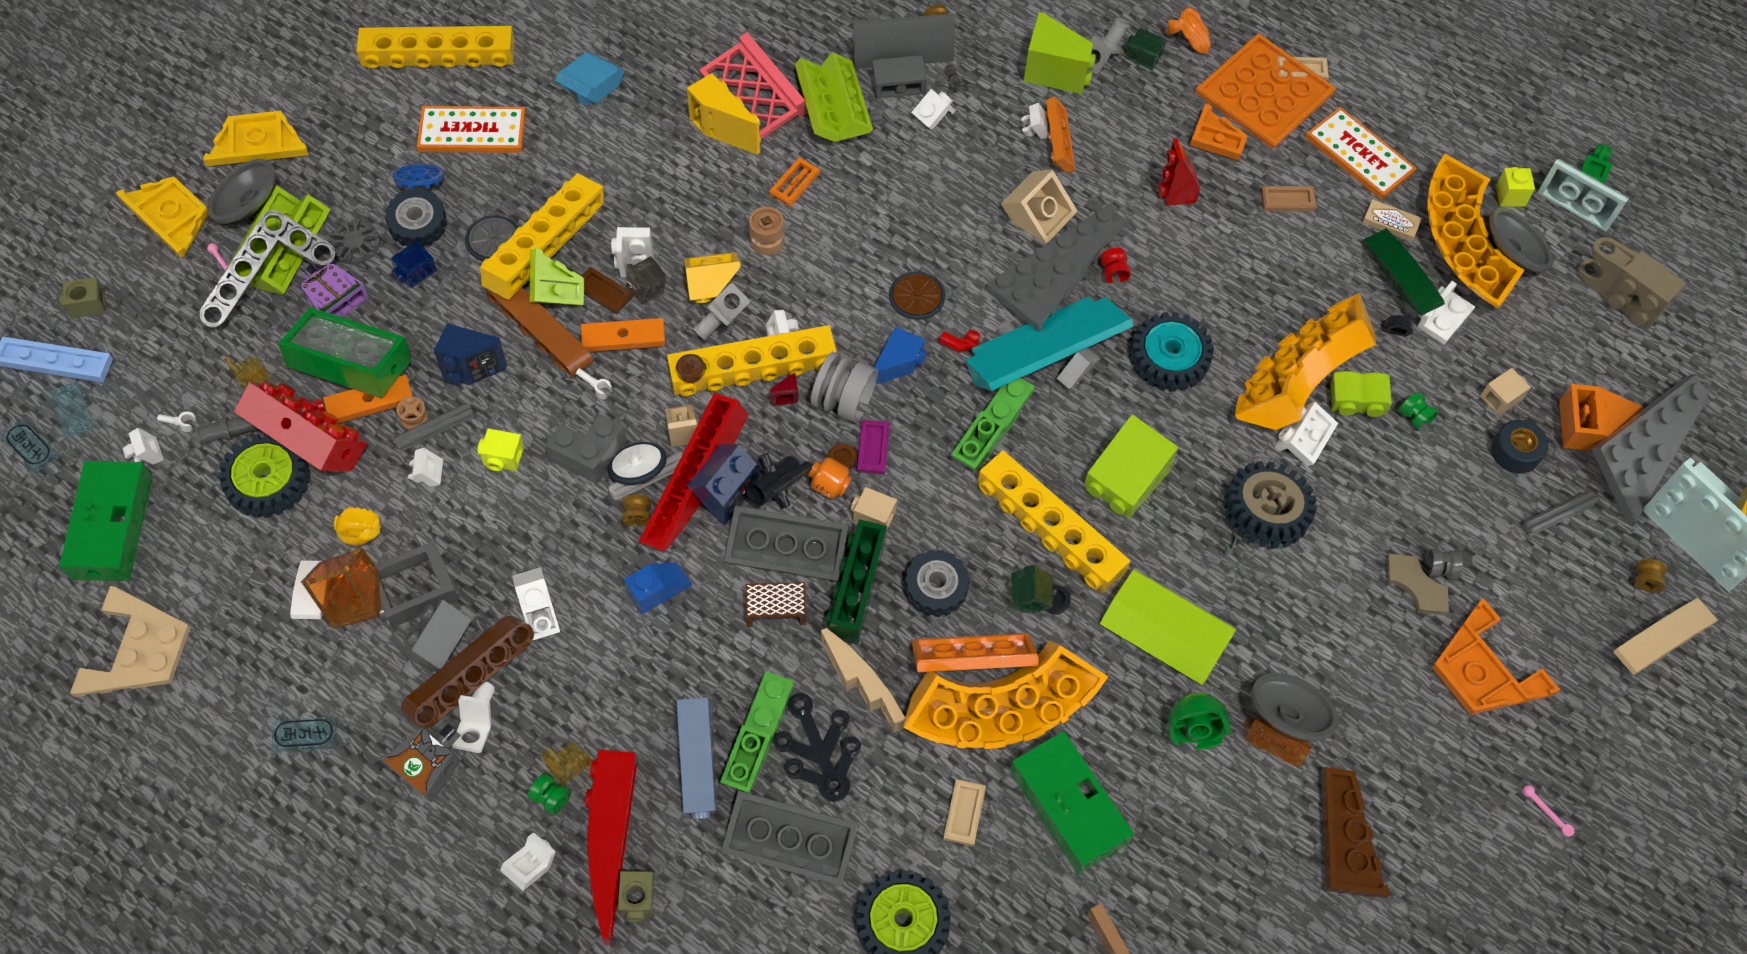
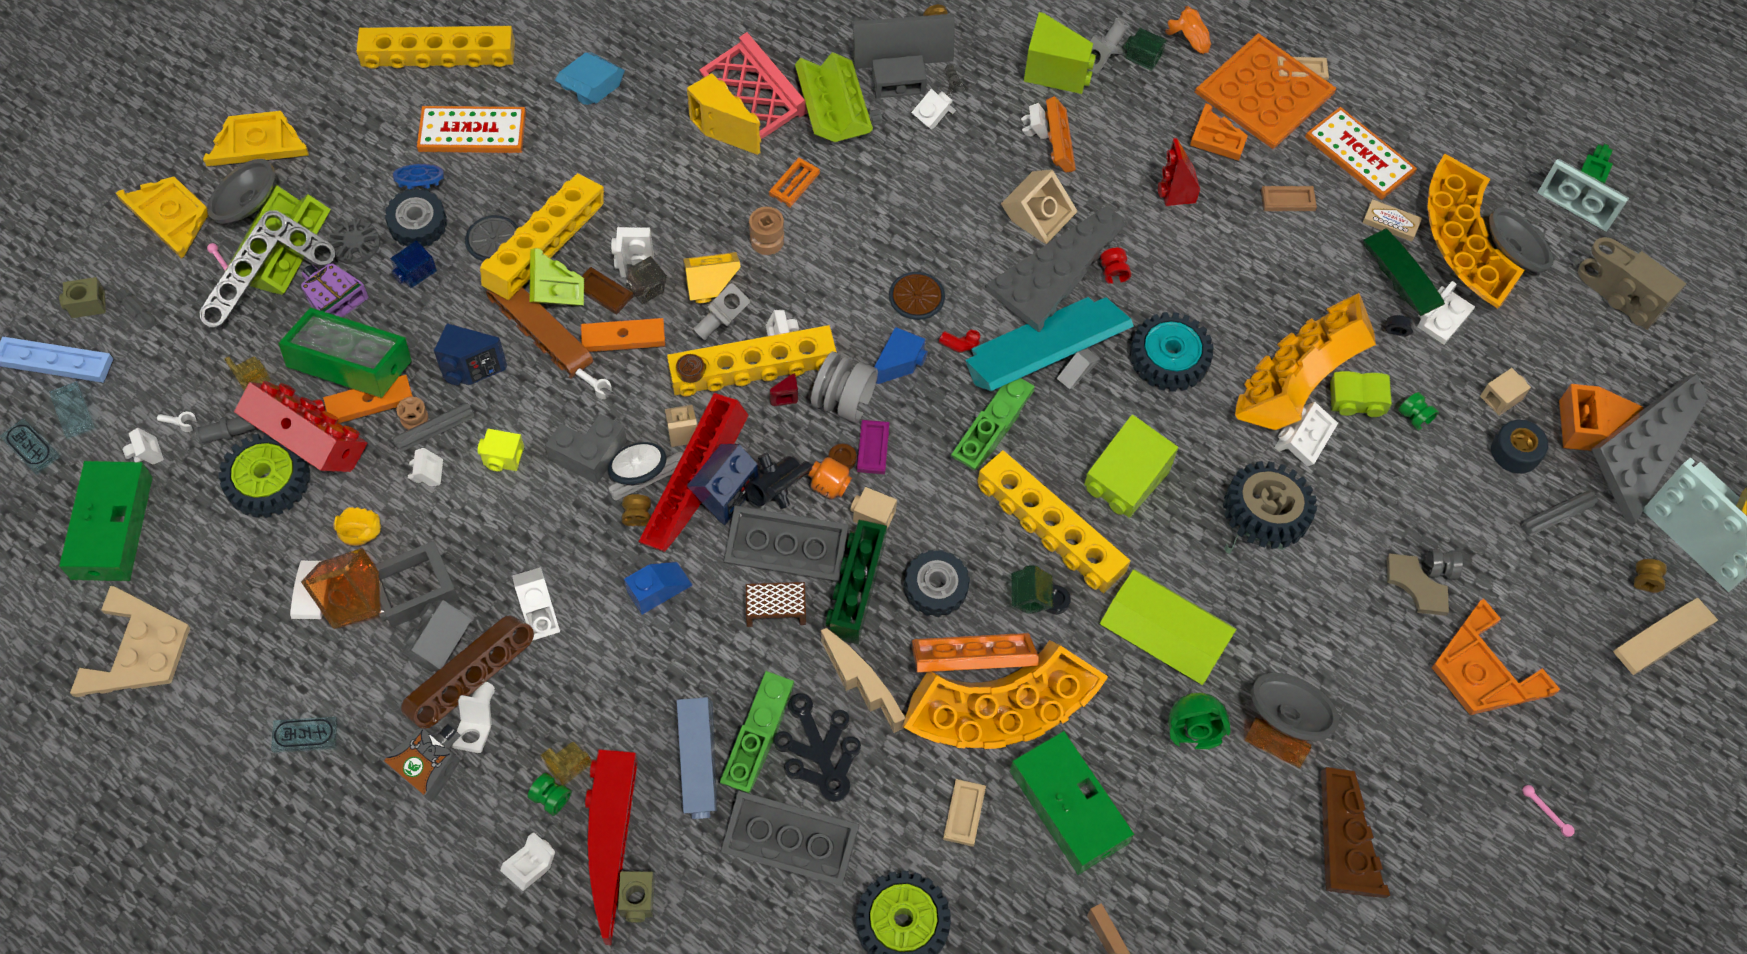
(1515, 187): neon yellow brick -> none

